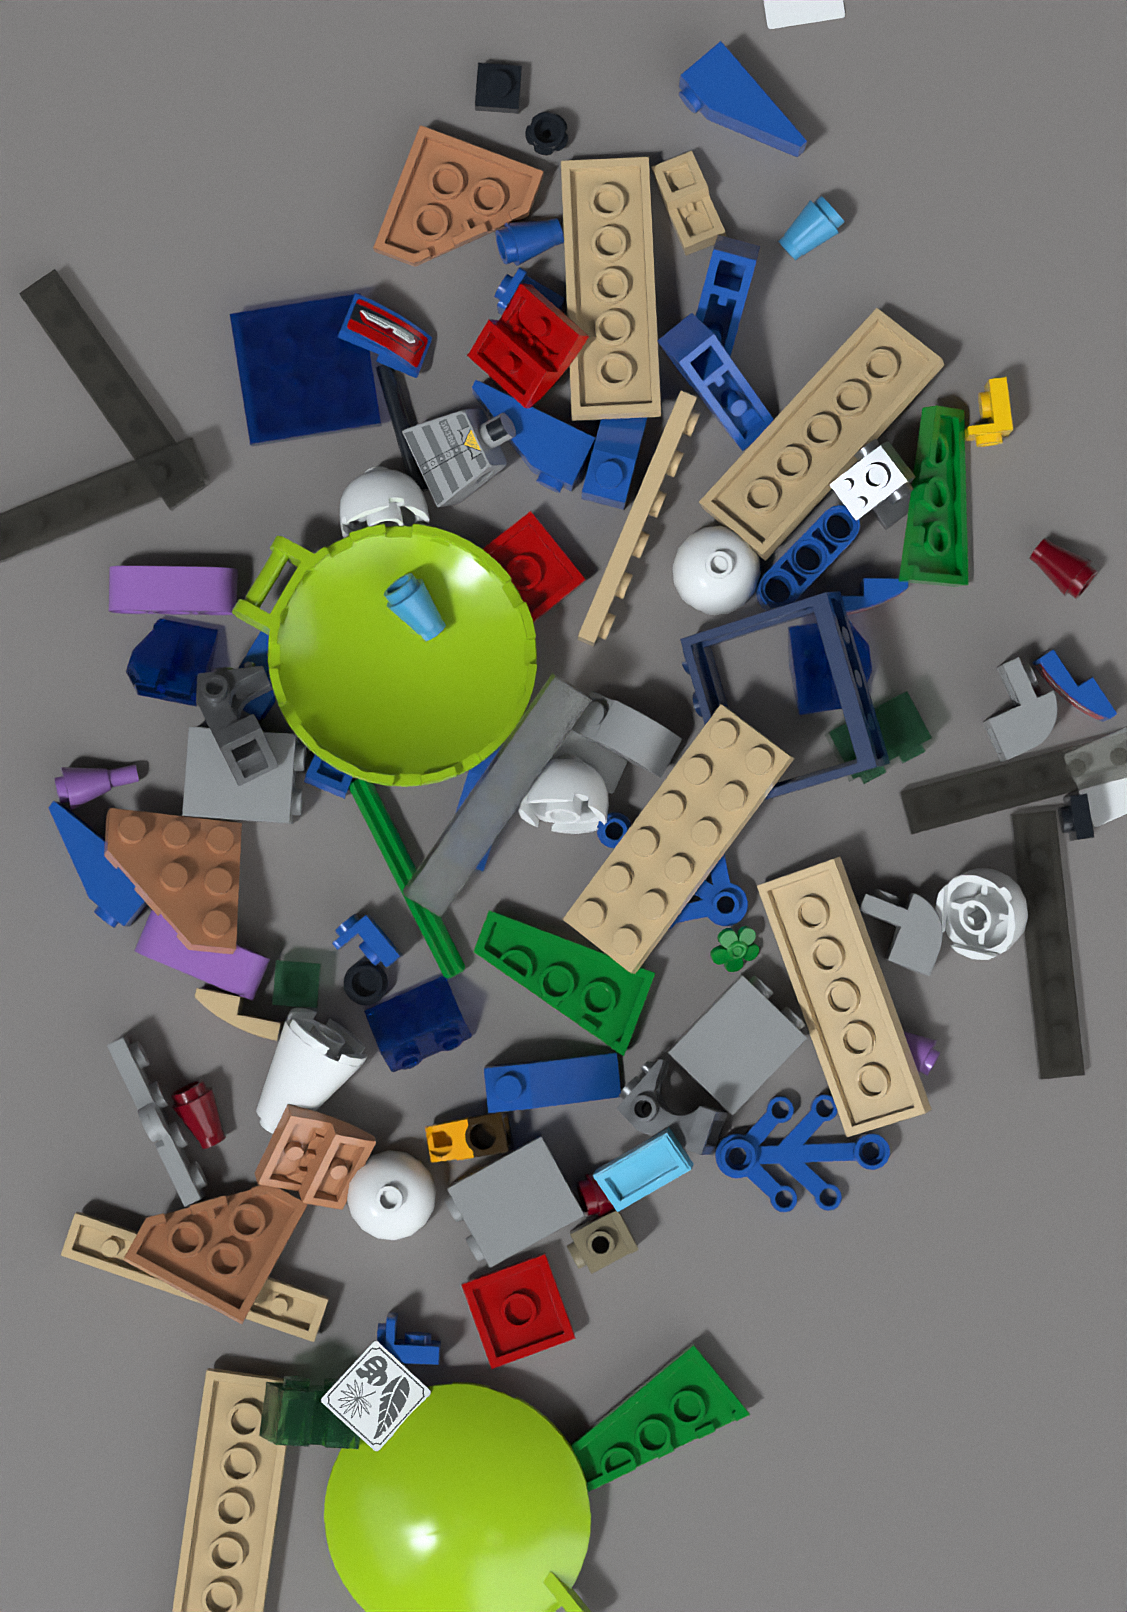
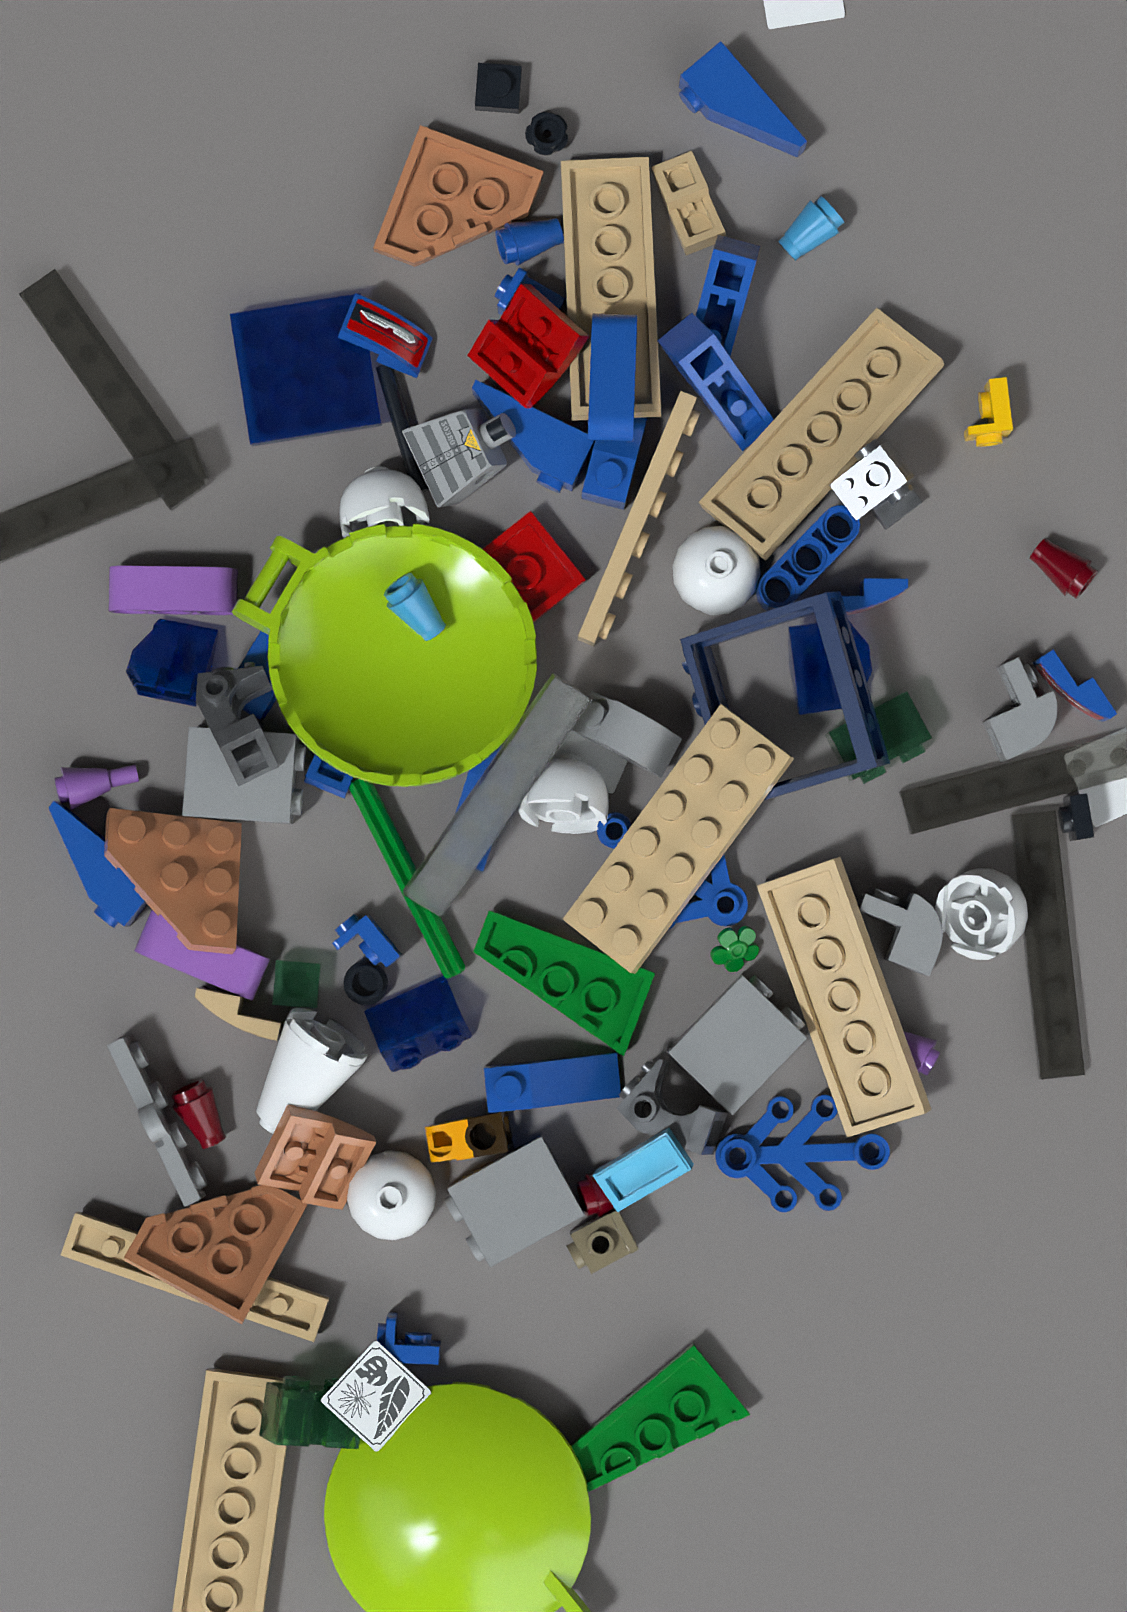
(518, 1310): red plate -> none
(612, 377): none -> blue beam
(937, 512): green wing -> none

